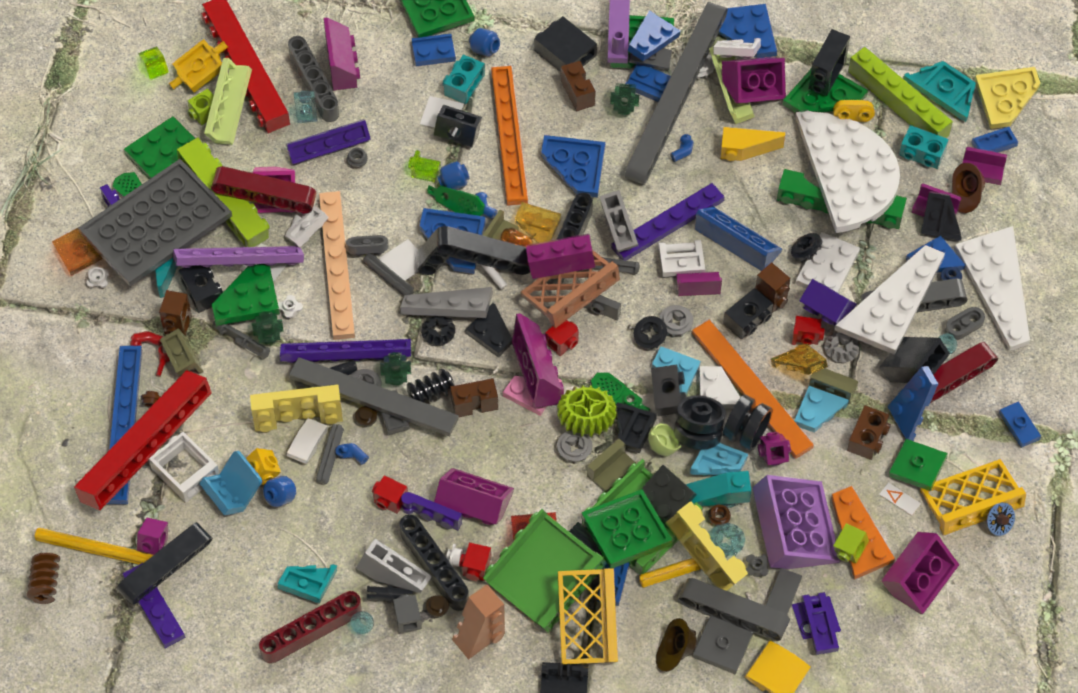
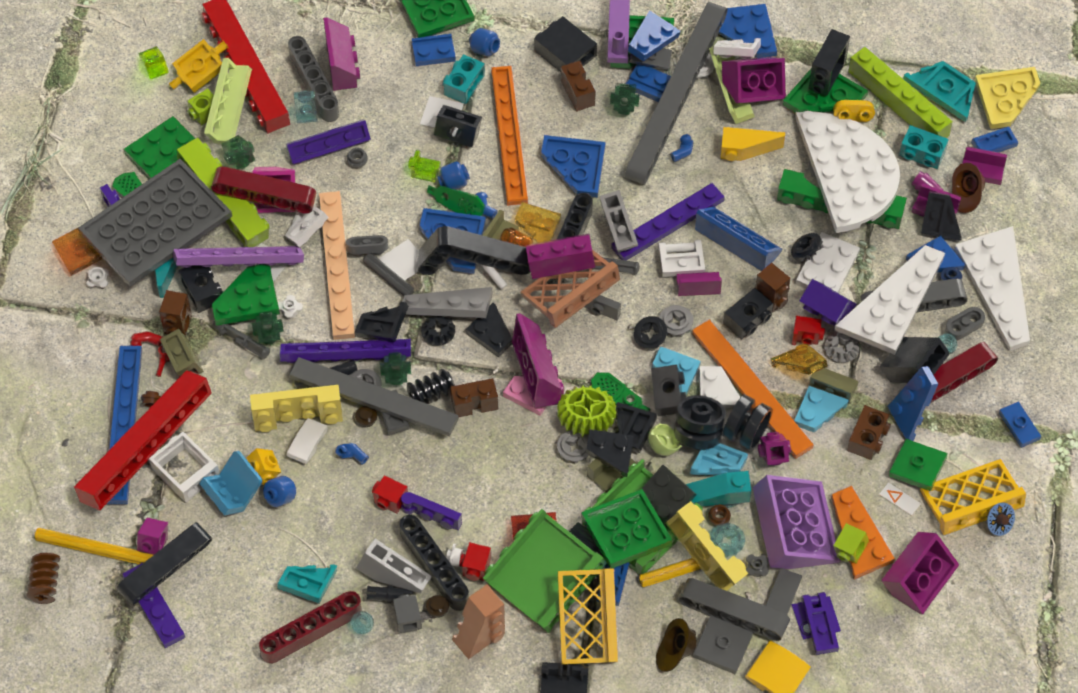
(238, 152): none -> clear green brick
(329, 454): dark grey axle -> none
(382, 324): none -> black wing
(473, 496): magenta slope -> none
(562, 337): red brick -> none
(611, 449): none -> black wing
(926, 179): none -> magenta cone

